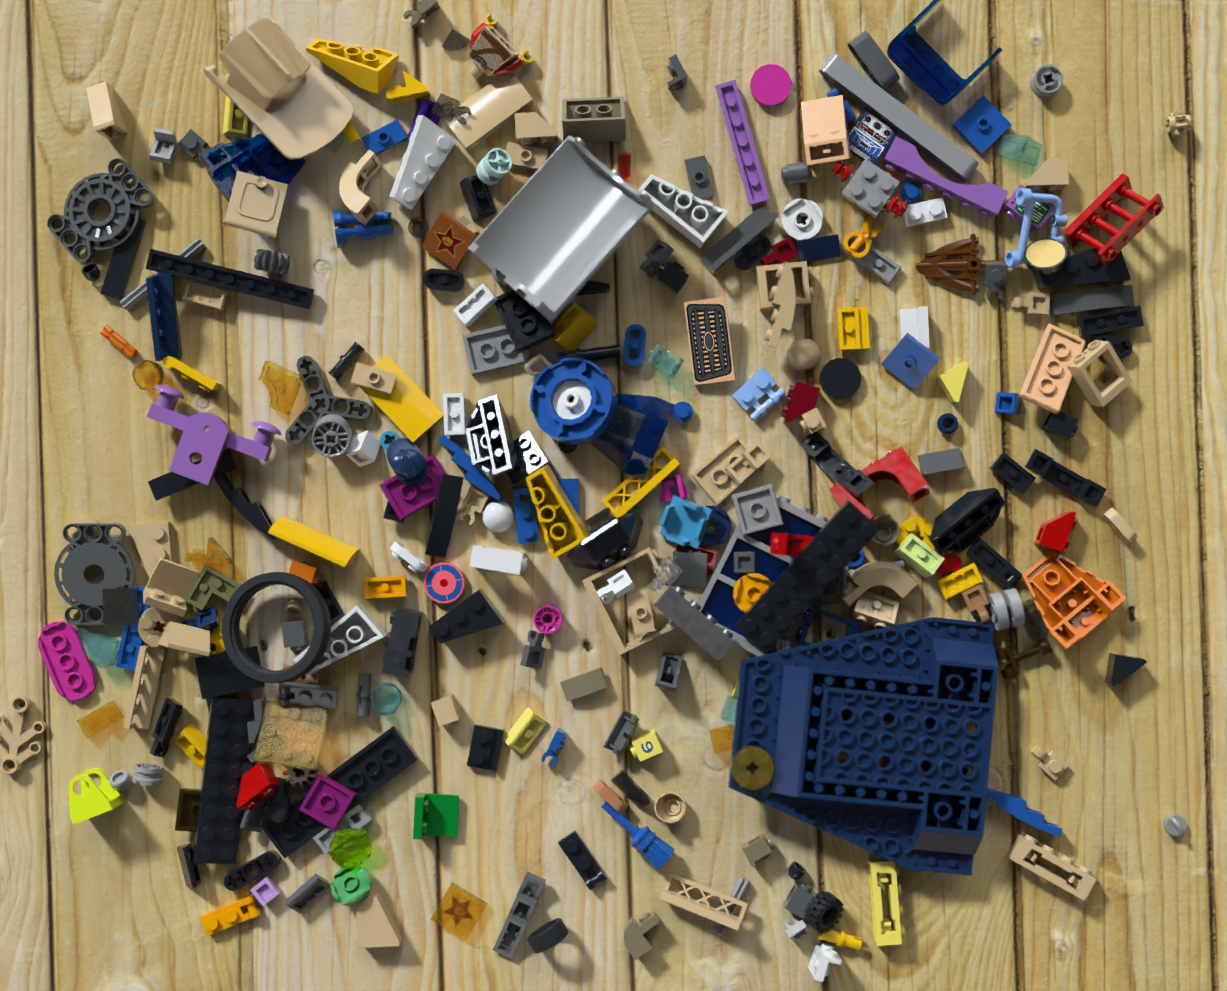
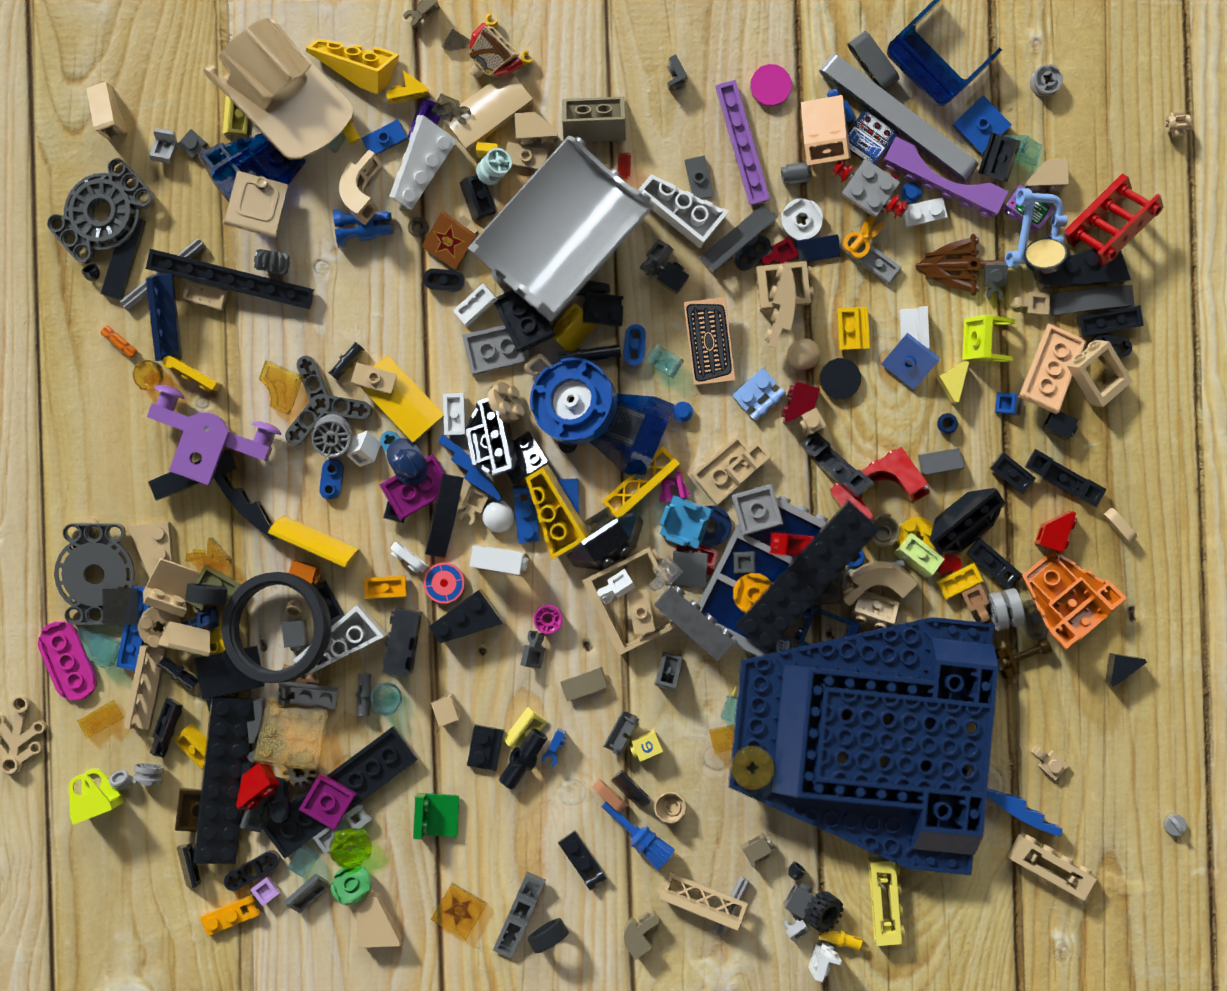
(177, 672): none -> black pin
(206, 594): none -> black tyre
(303, 861): none -> clear light blue piece
(333, 479): none -> blue plate
(483, 148): none -> yellow tile
(506, 402): none -> tan plate
(523, 759): none -> black piece
(602, 309): none -> black plate
(978, 338): none -> neon yellow hose
(999, 157): none -> black plate

